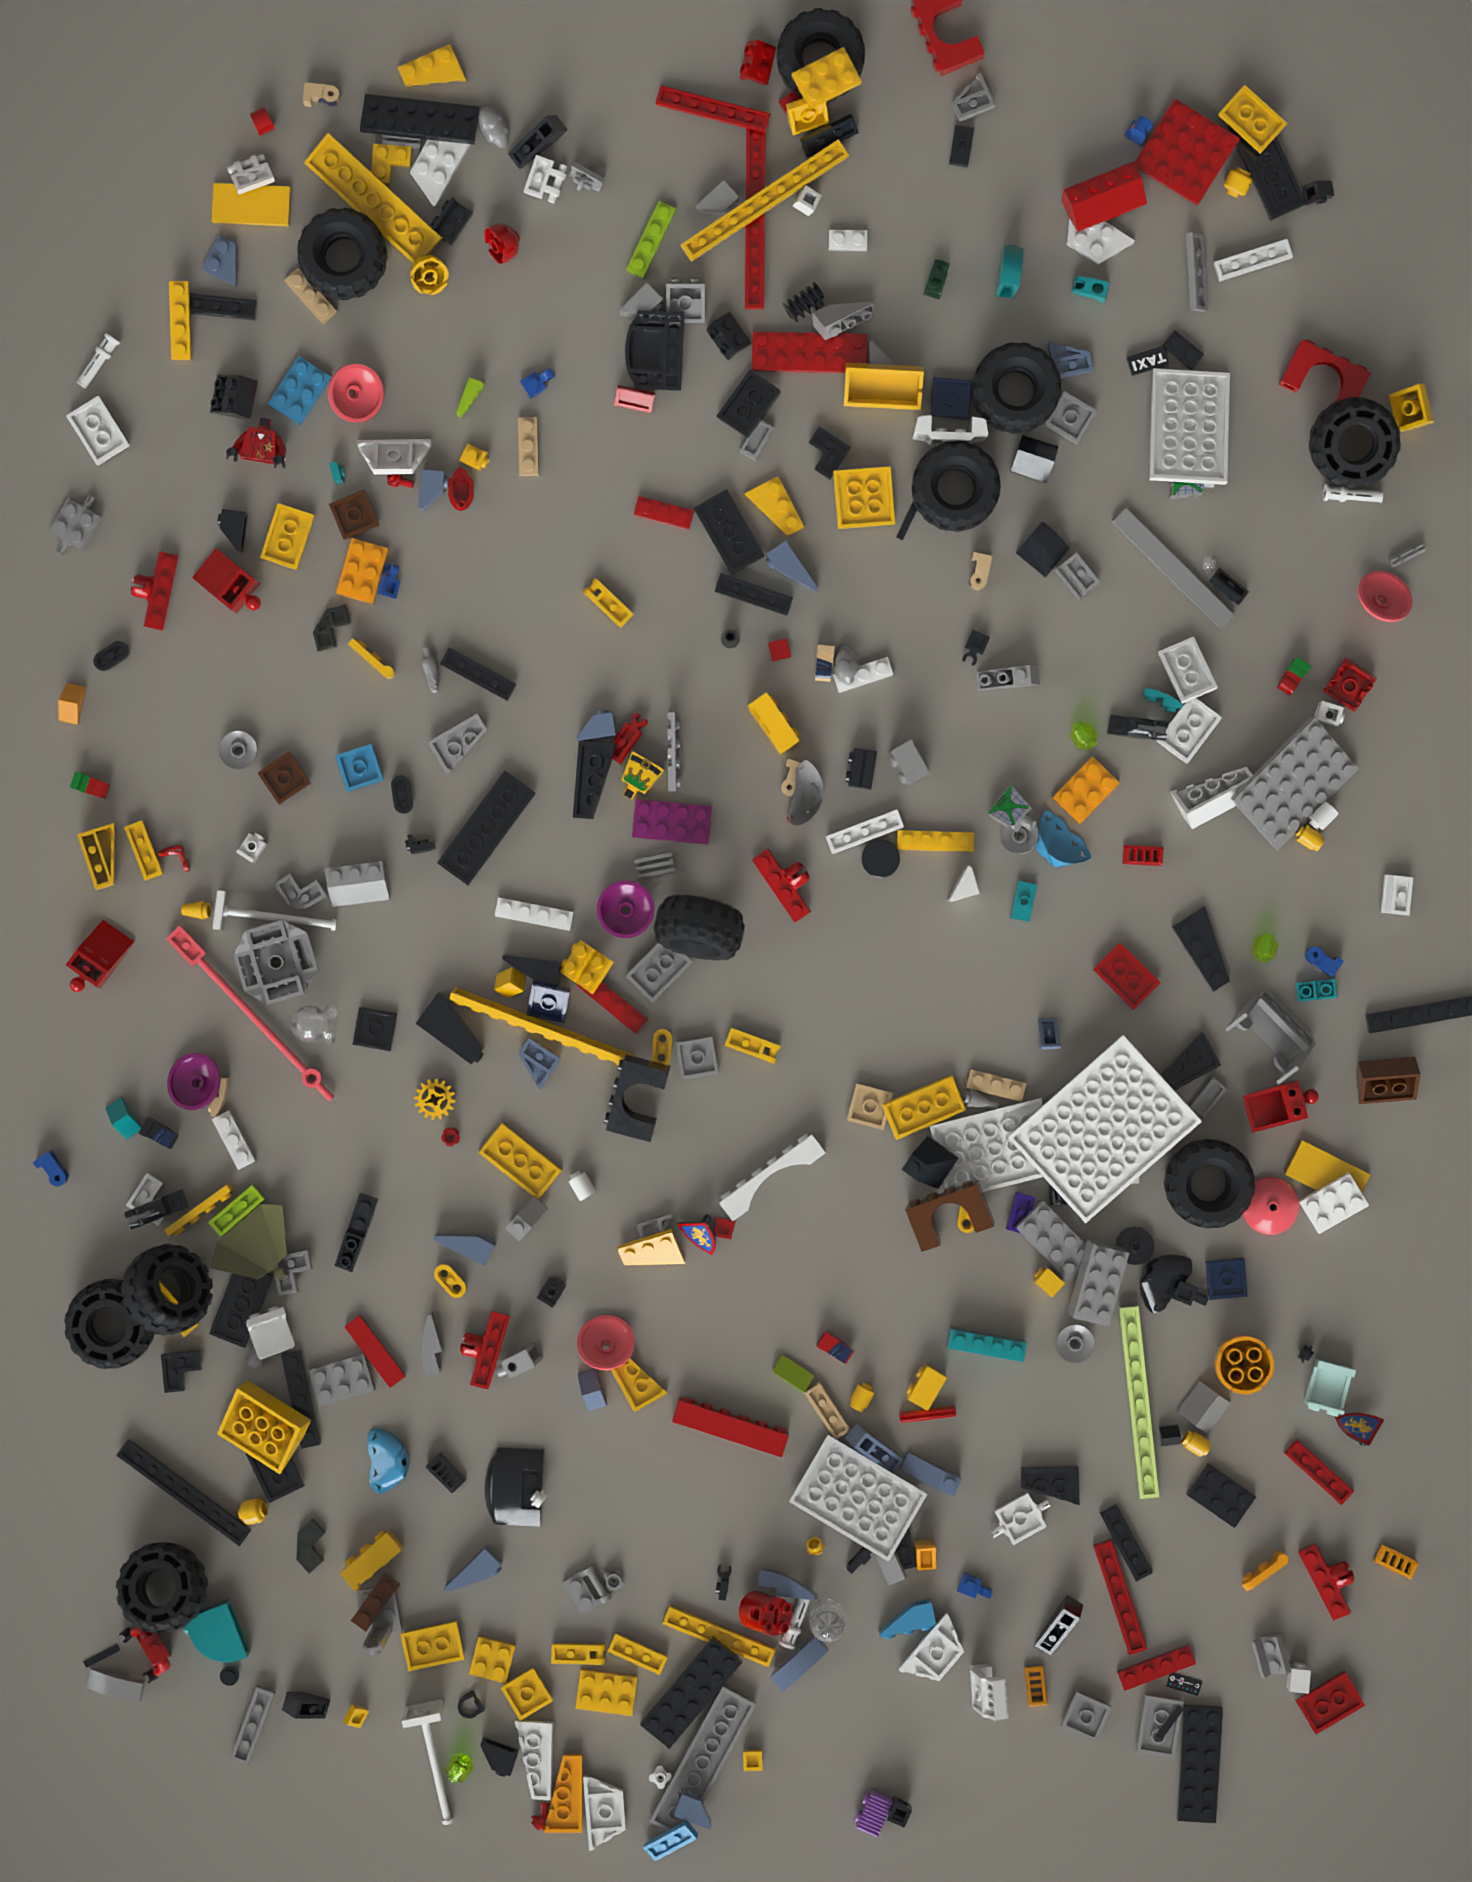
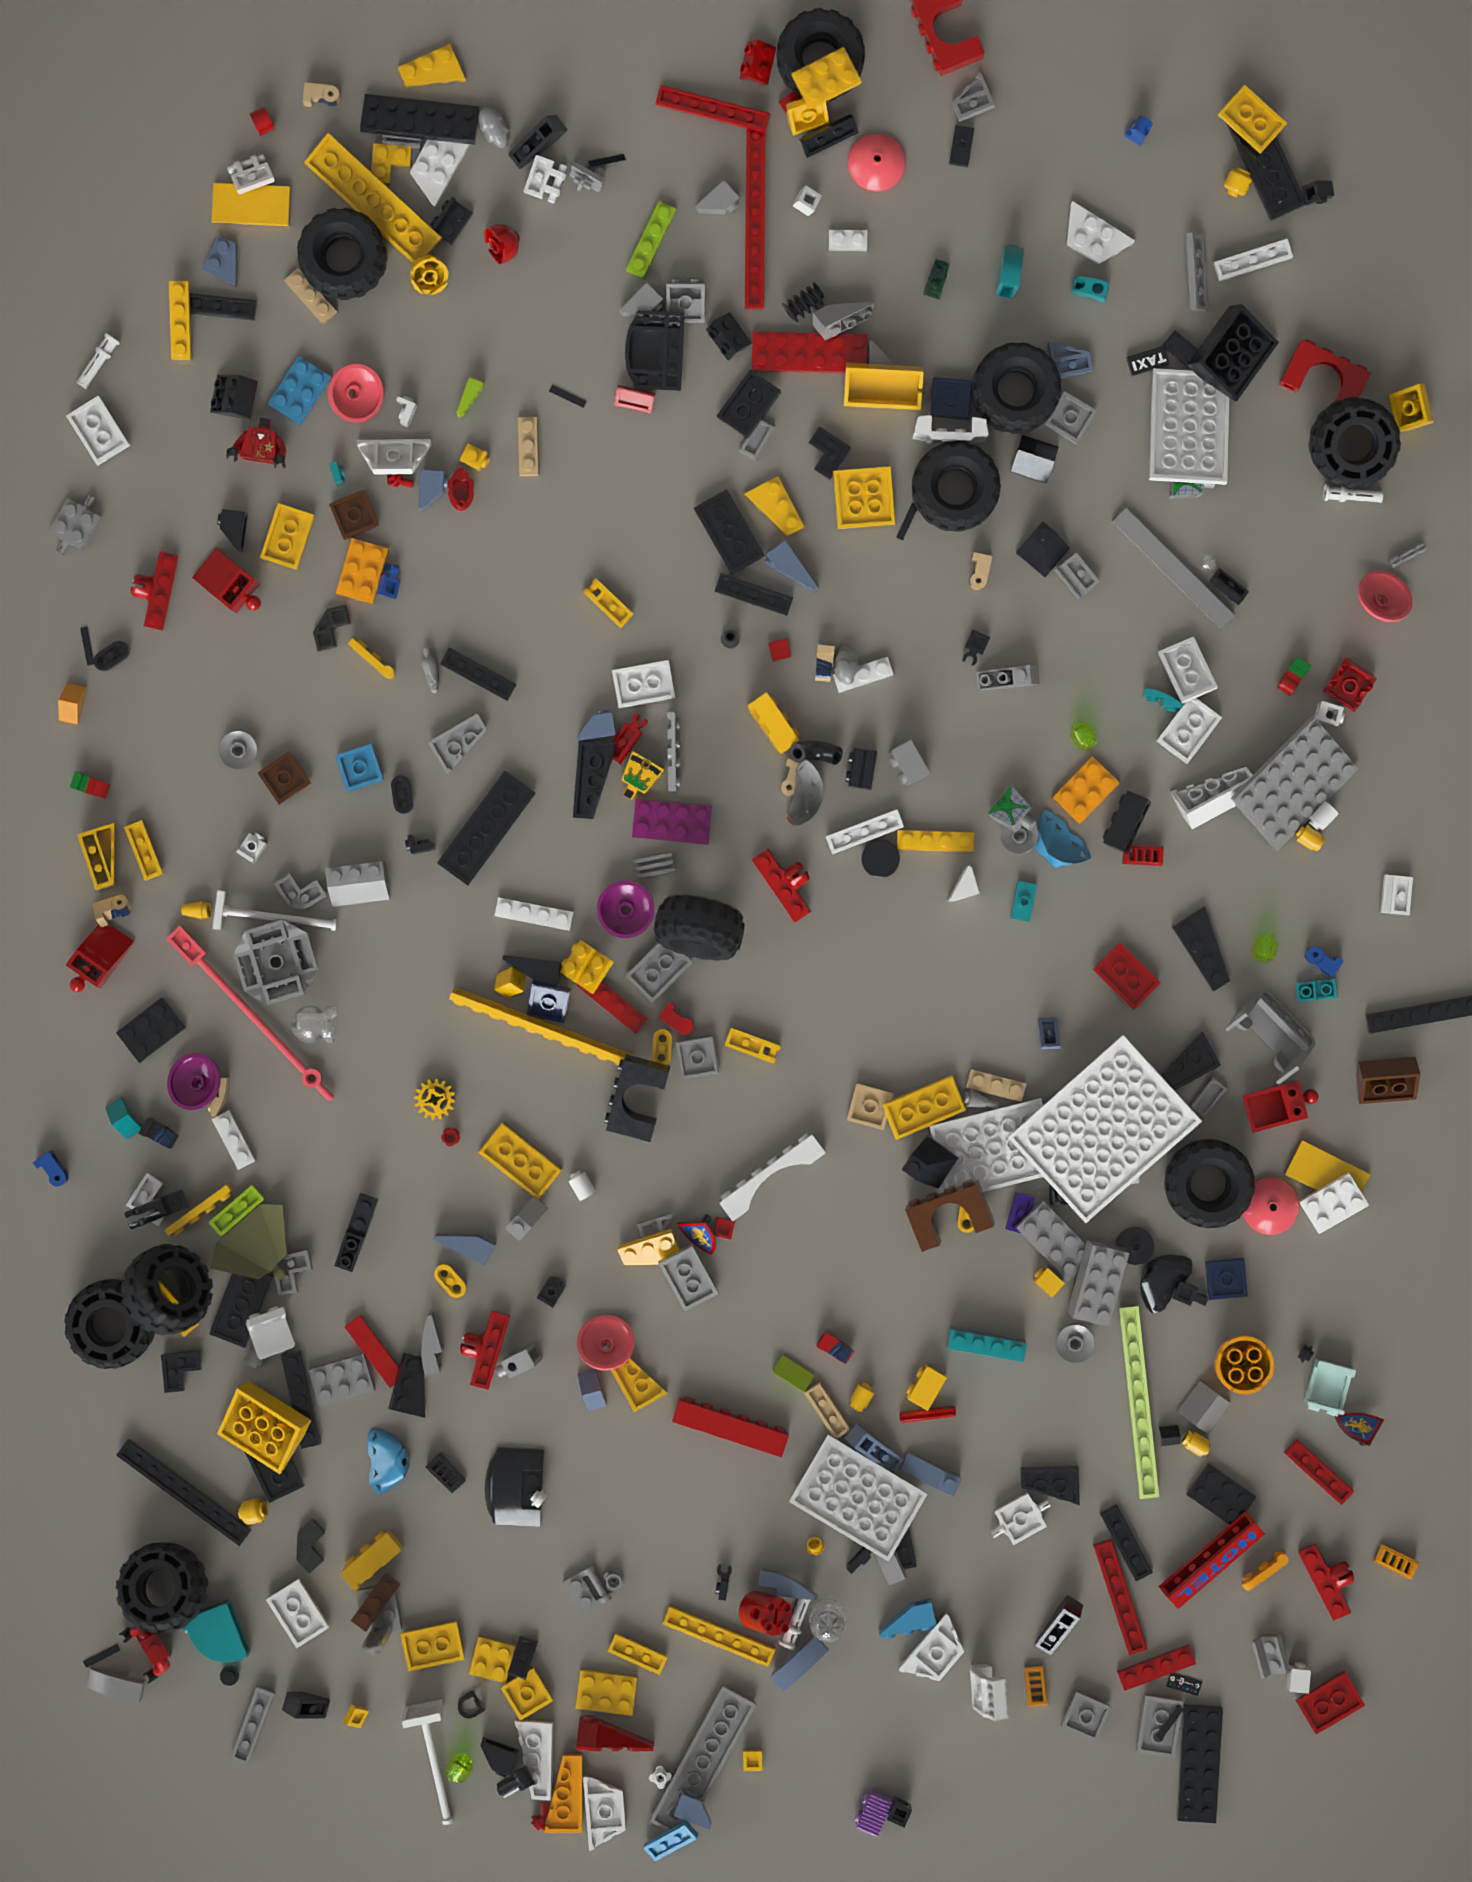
(87, 646): none -> black piece
(111, 908): none -> tan leg
(150, 1030): none -> black plate
(165, 852): red piece -> none
(297, 1613): none -> white plate
(375, 1029): black tile -> none
(407, 414): none -> white bracket
(409, 1387): none -> black wing
(448, 1028): black slope -> none
(478, 1569): sand blue slope -> none
(517, 1781): none -> black piece
(522, 1658): none -> black plate
(535, 384): blue plate -> none
(539, 1061): sand blue wing -> none
(565, 395): none -> black piece
(577, 1653): yellow plate -> none
(599, 1734): none -> red wedge
(606, 160): none -> black piece
(643, 684): none -> white plate
(663, 512): red plate -> none
(681, 1024): none -> red leg
(688, 1277): none -> light grey plate
(691, 1692): black plate -> none
(764, 200): yellow plate -> none
(816, 751): none -> black cylinder
(872, 174): none -> coral dish
(925, 1554): light orange slope -> none
(972, 1585): blue plate -> none
(1104, 197): red slope -> none
(1126, 821): none -> black brick
(1137, 728): black plate -> none
(1186, 152): red plate -> none
(1211, 1560): none -> red brick
(1233, 352): none -> black slope

